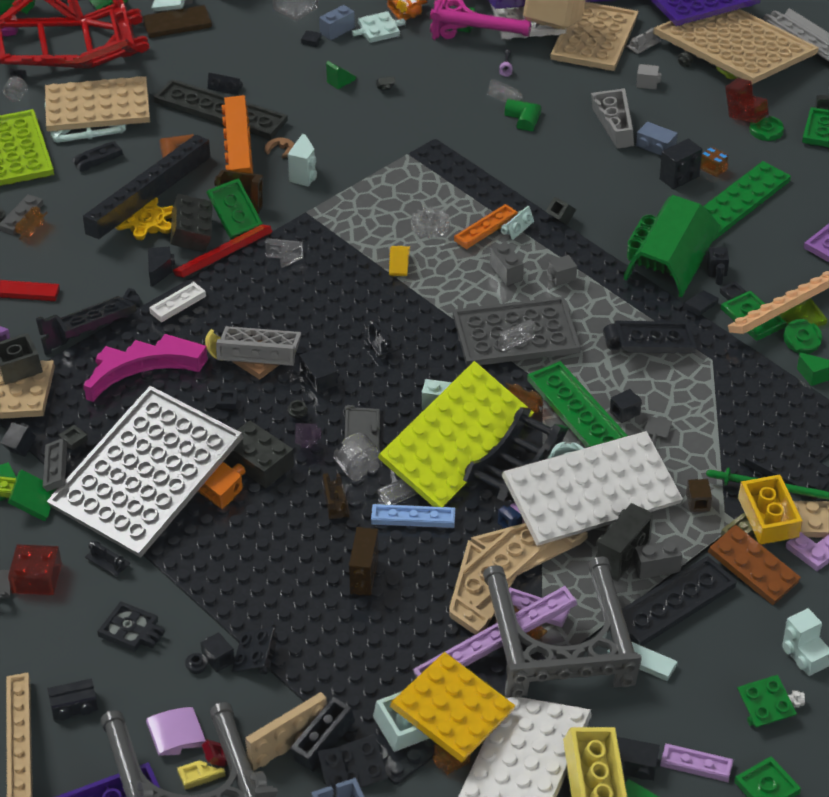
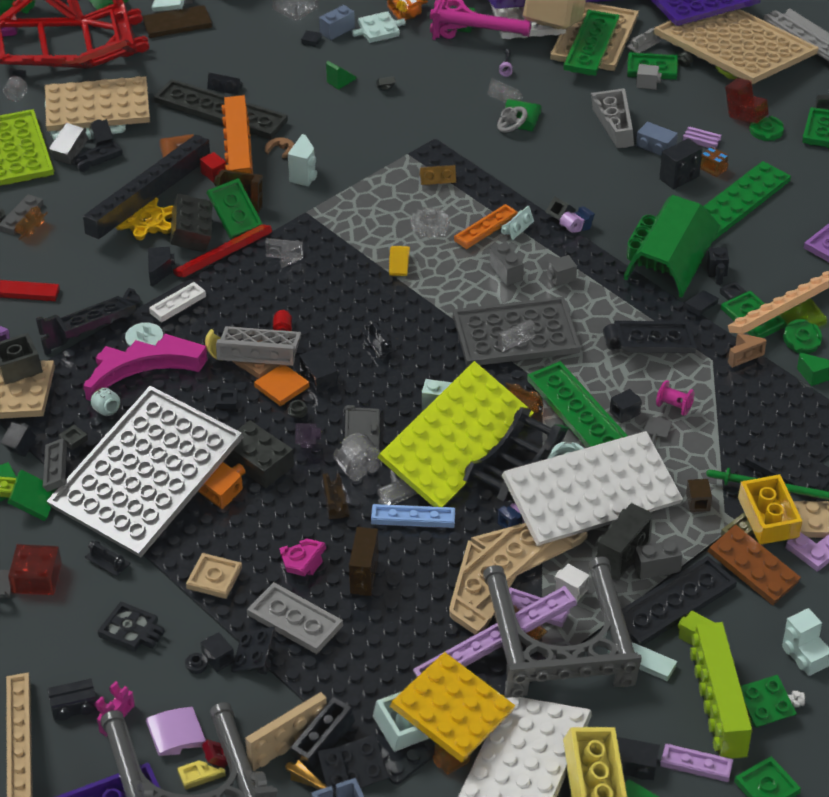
(68, 143): none -> brick
(100, 132): none -> black brick
(105, 401): none -> light aqua head
(122, 702): none -> dark pink plate
(145, 333): none -> light aqua piece
(212, 165): none -> red brick
(214, 575): none -> tan plate
(281, 384): none -> orange tile
(282, 321): none -> red brick
(295, 617): none -> light grey plate
(301, 774): none -> pearl gold piece
(304, 557): none -> dark pink plate
(438, 174): none -> pearl gold hinge
(509, 116): none -> light grey piece
(574, 579): none -> white brick
(577, 221): none -> leg
(591, 42): none -> green plate
(667, 64): none -> green tile
(674, 397): none -> dark pink hose
(688, 626): none -> lime brick
(702, 137): none -> lavender tile
(721, 691): none -> lime brick
(746, 349): none -> medium nougat slope

